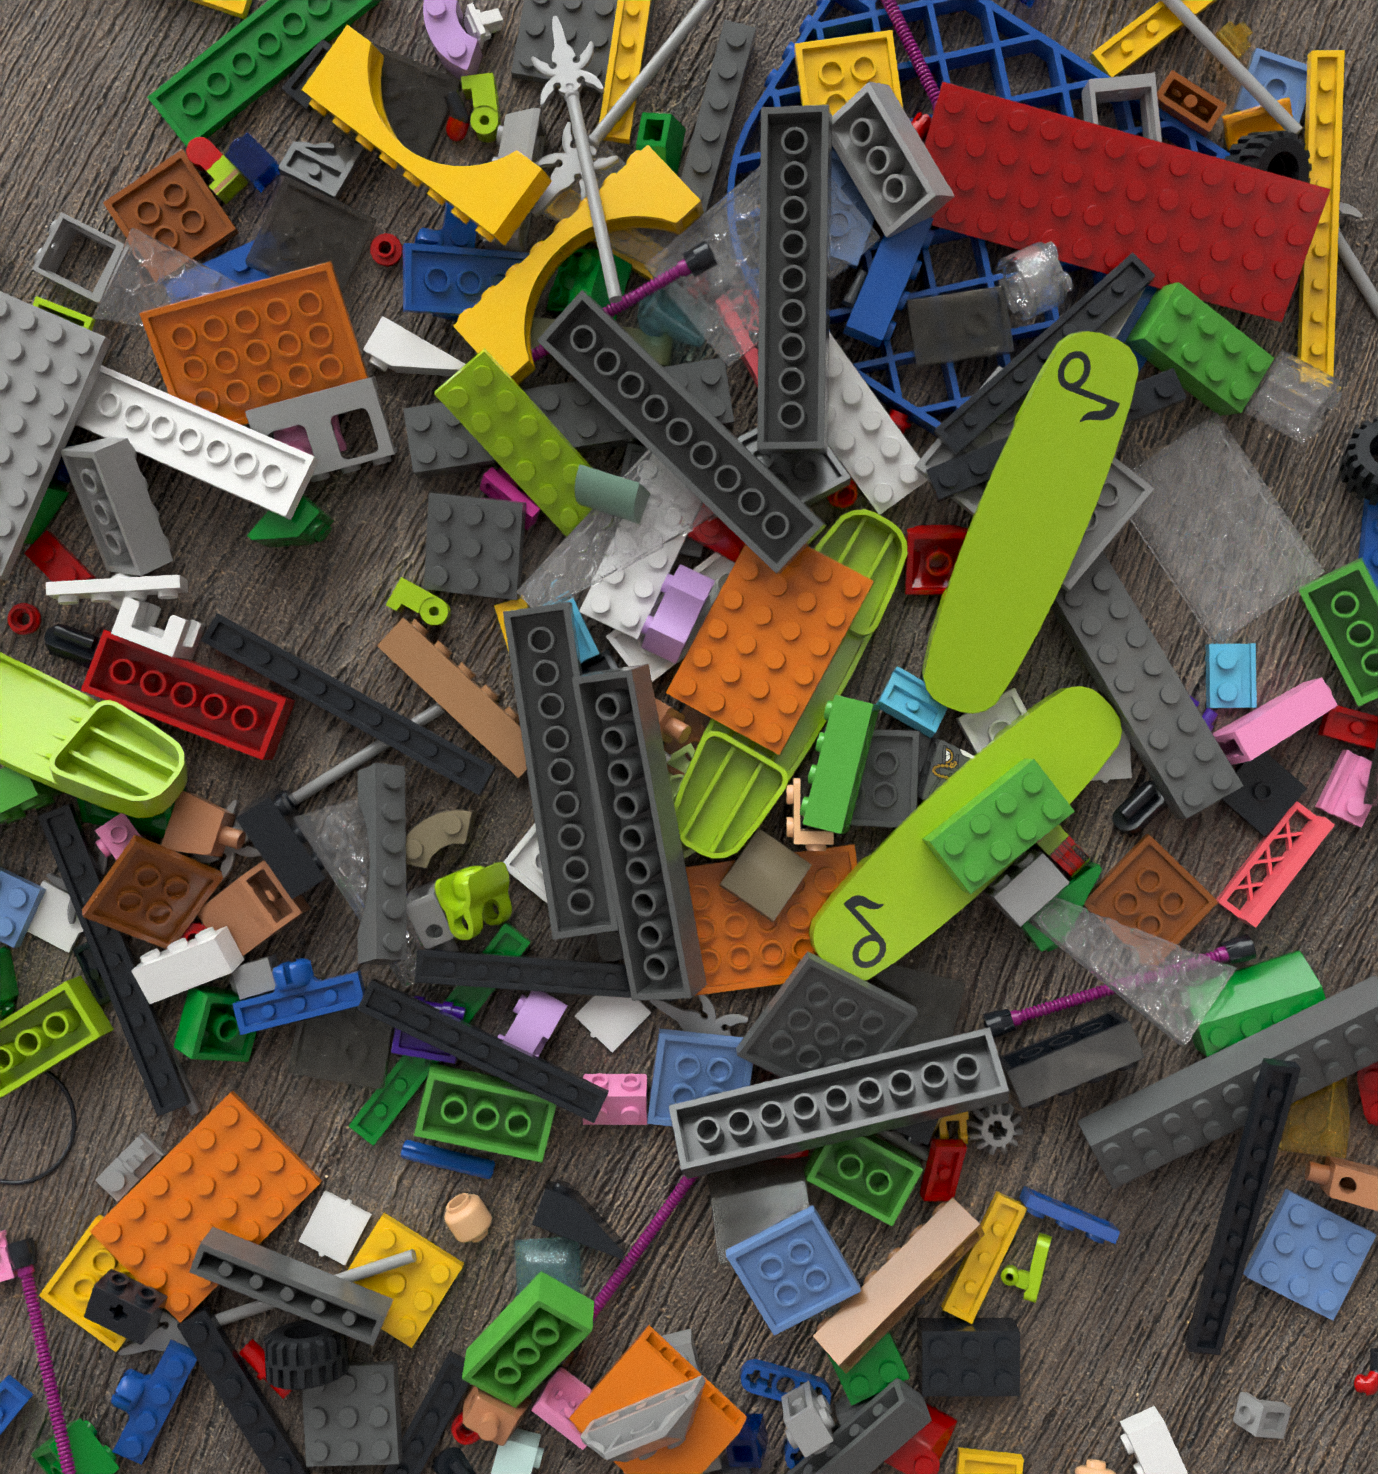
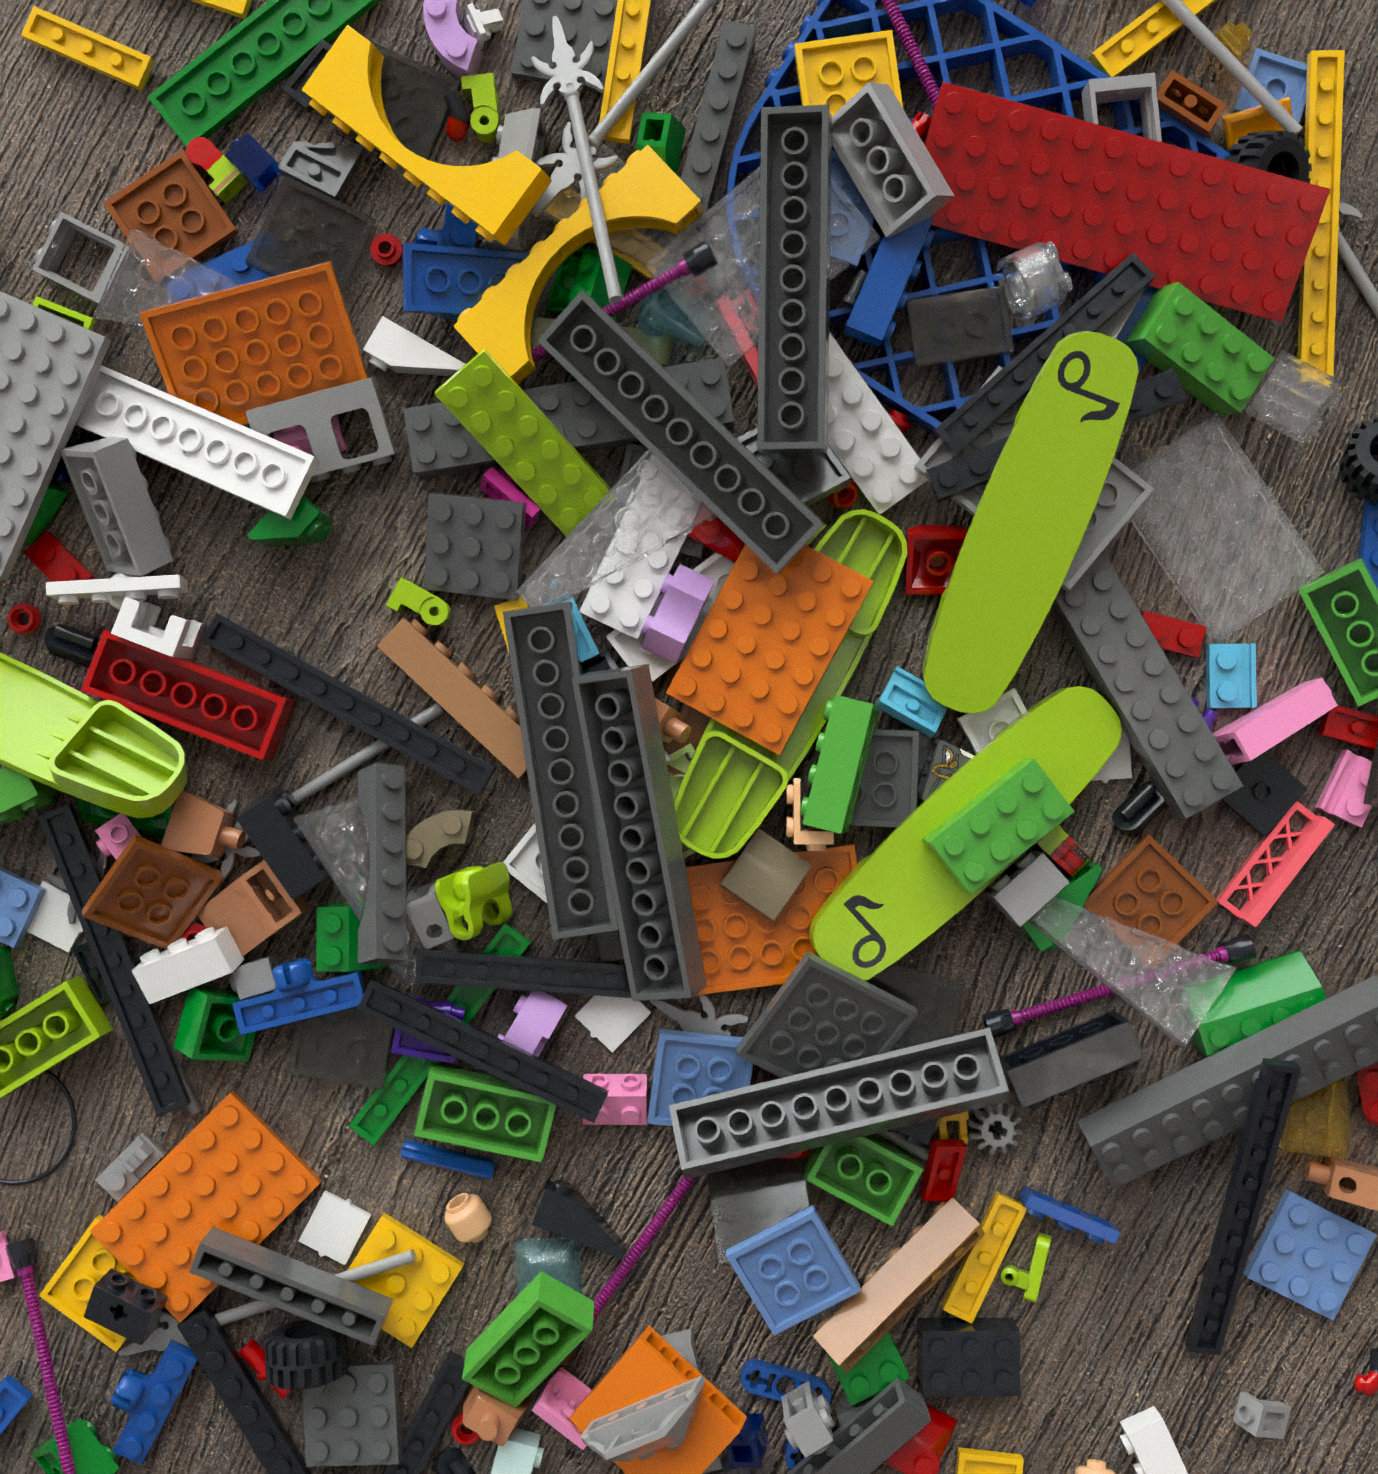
(87, 48): none -> yellow plate
(338, 939): none -> green slope
(610, 494): sand green brick -> none
(1175, 634): none -> red plate

